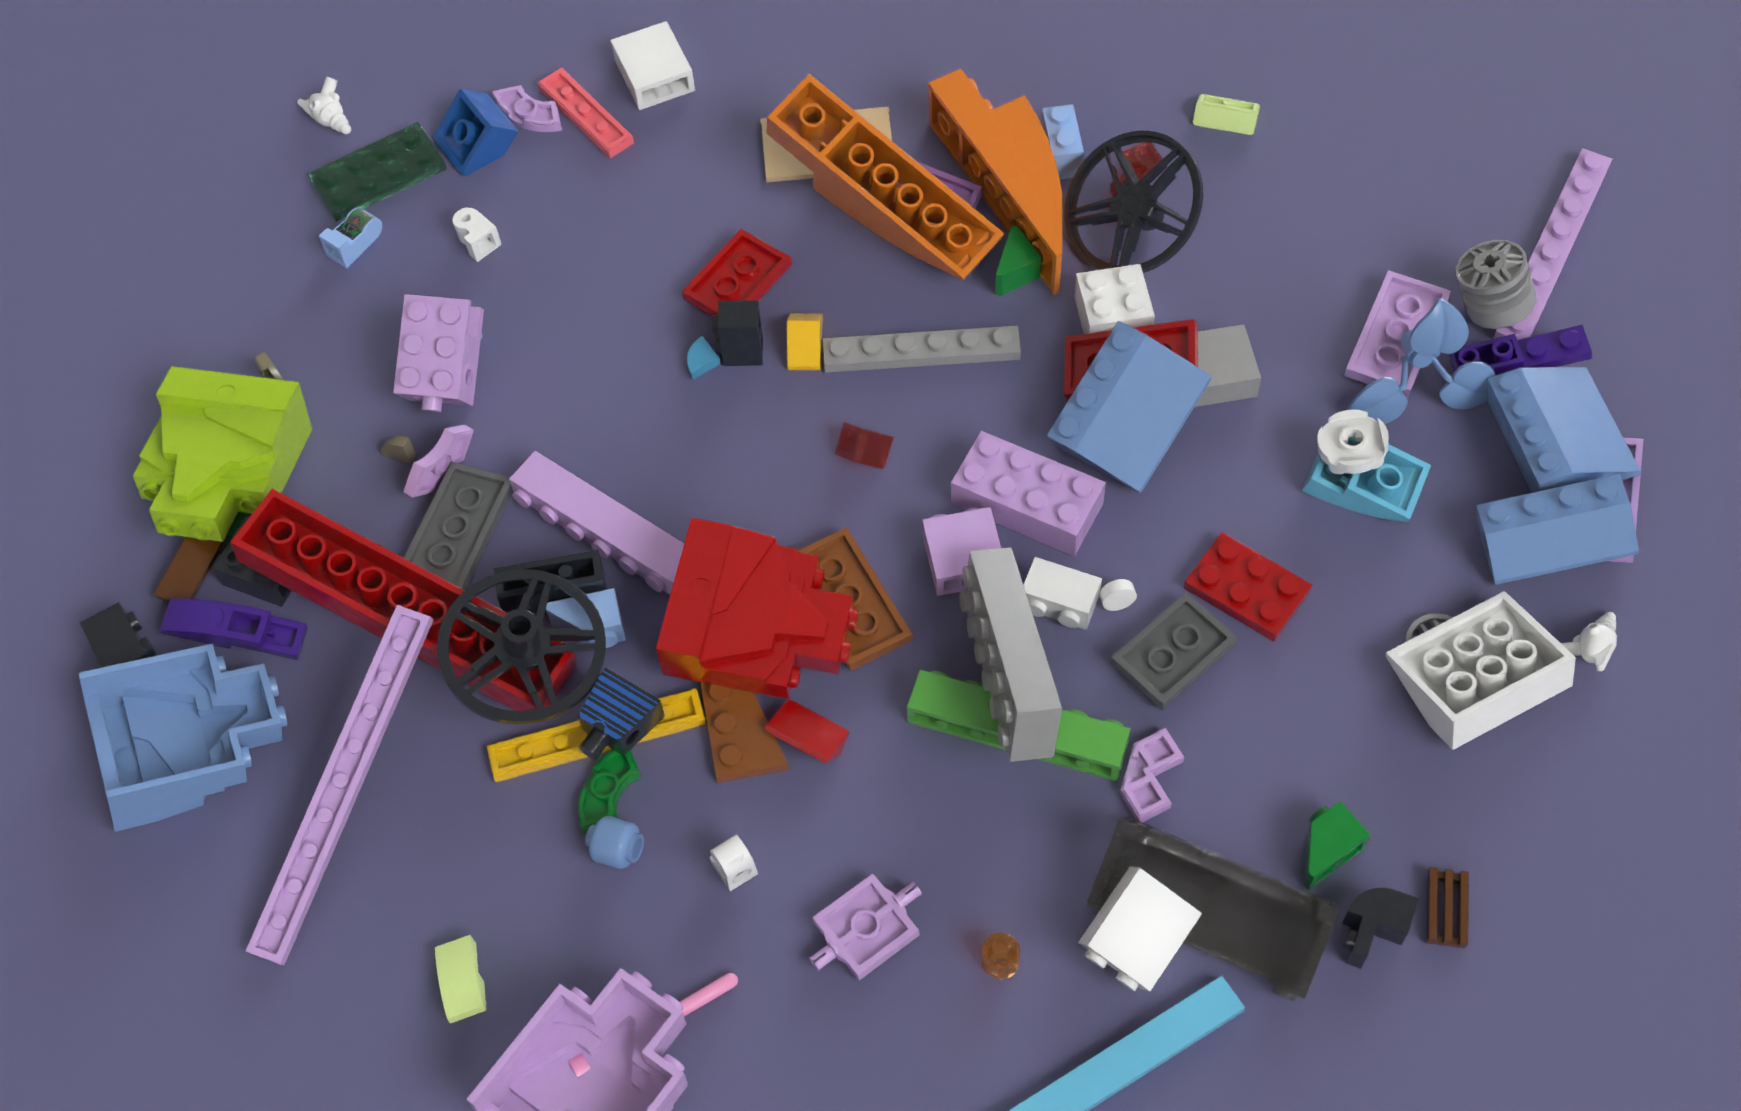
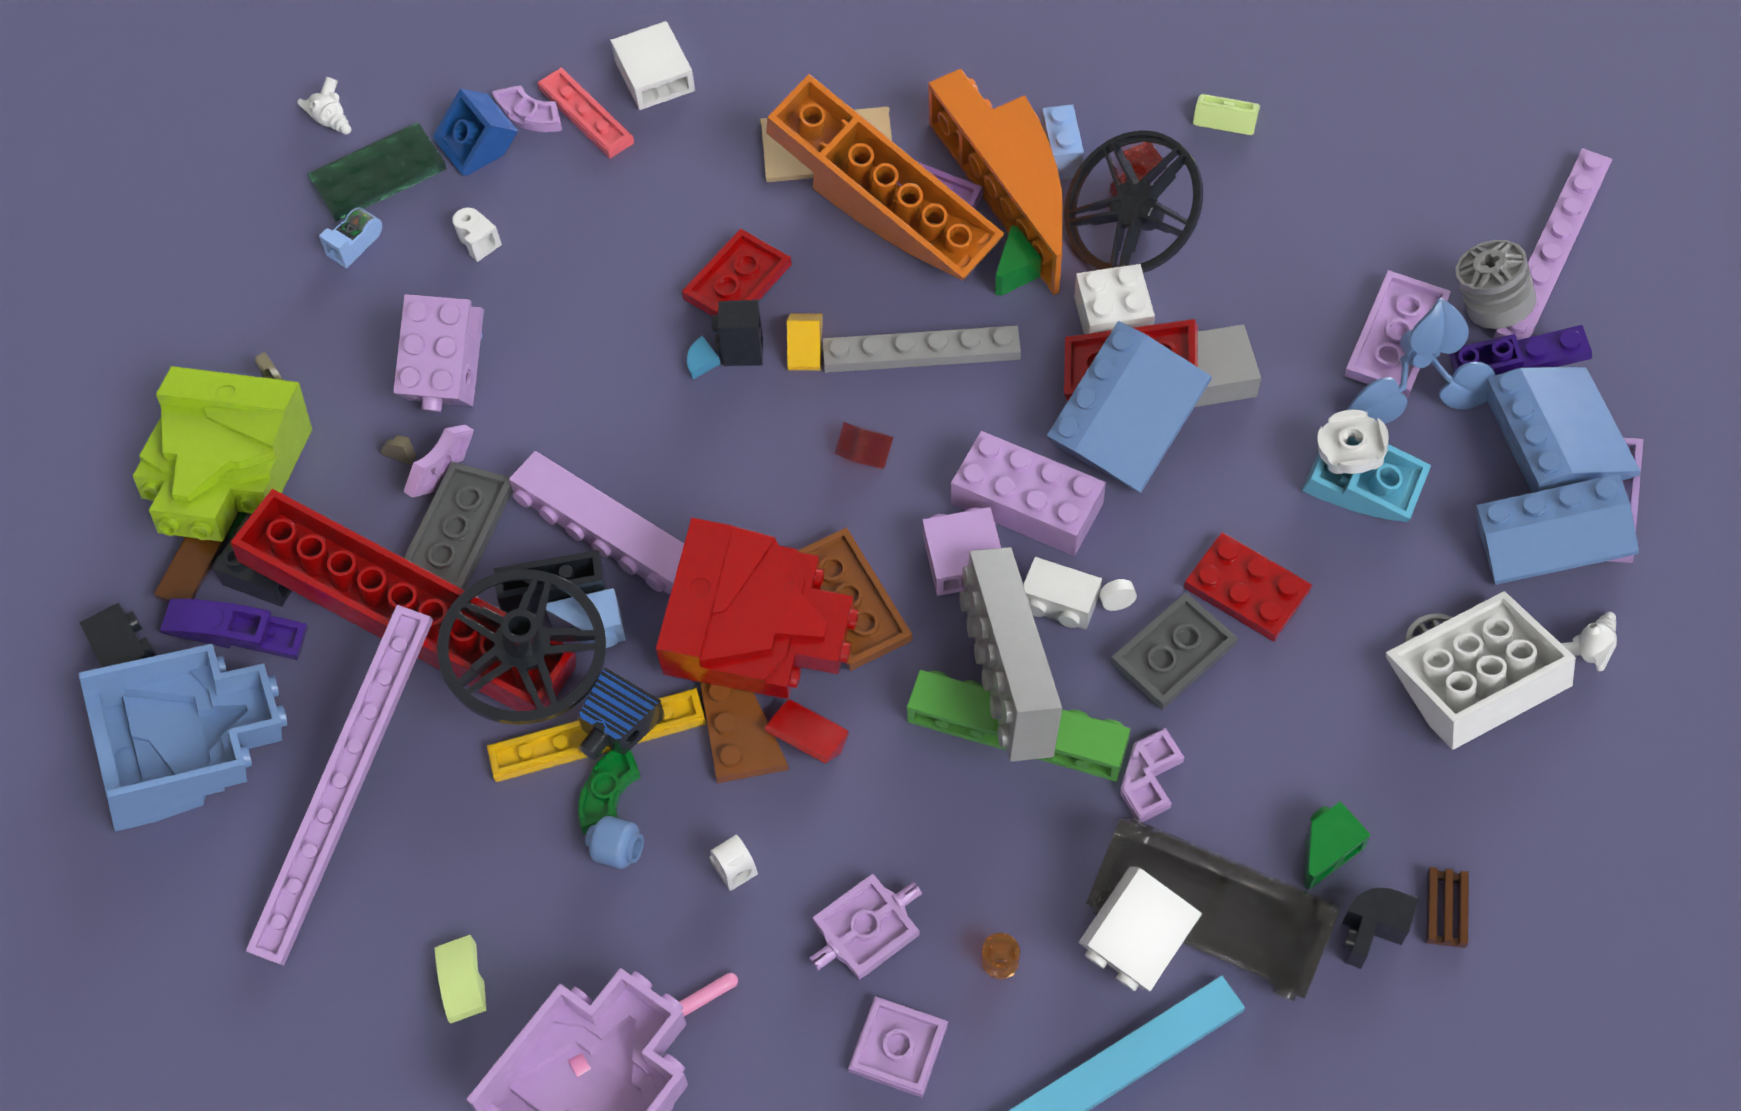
(898, 1047): none -> lavender tile

